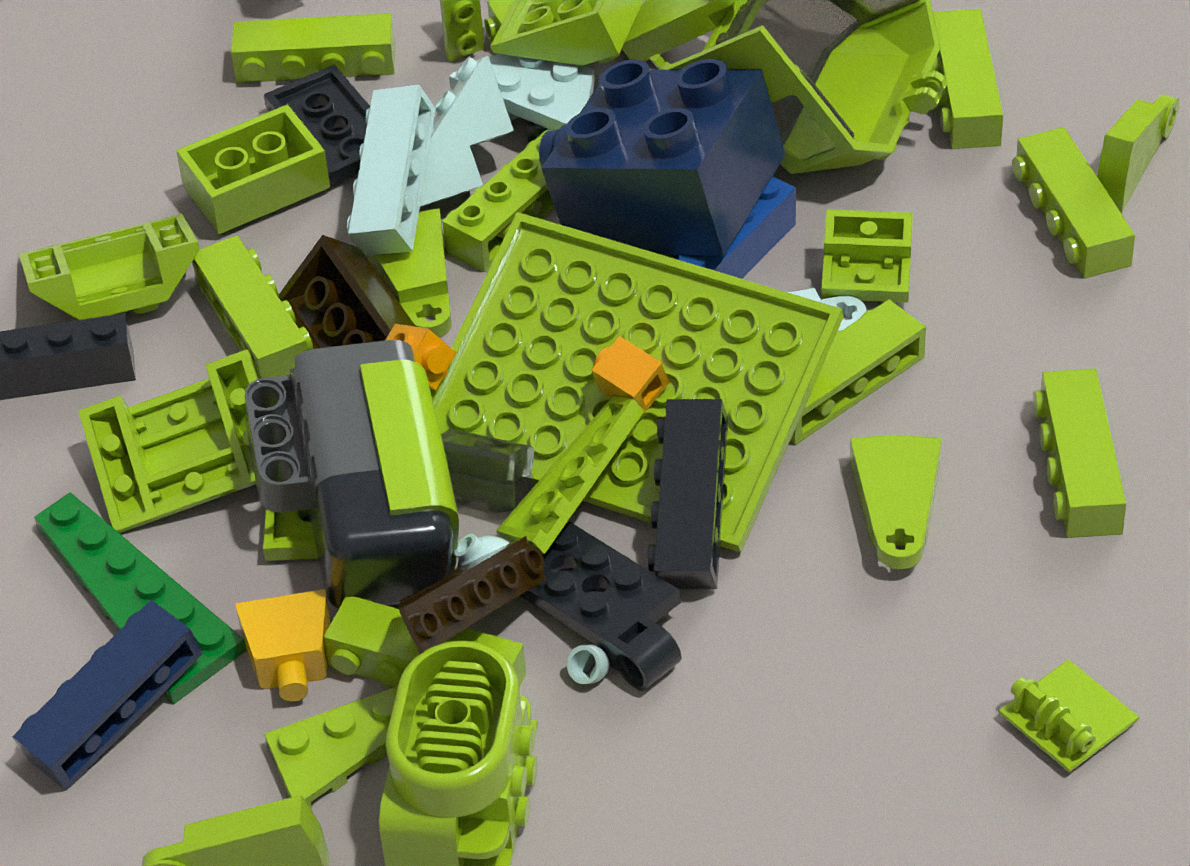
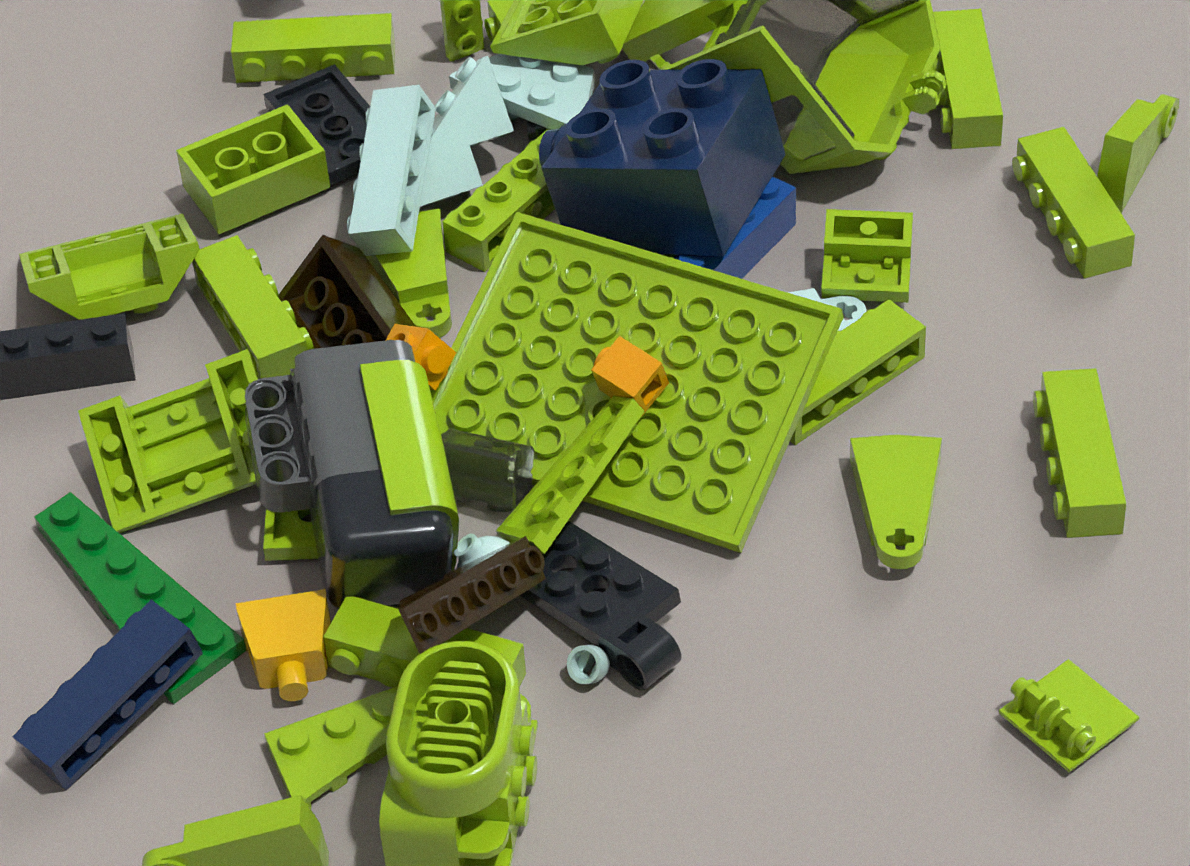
(690, 493): black brick -> none

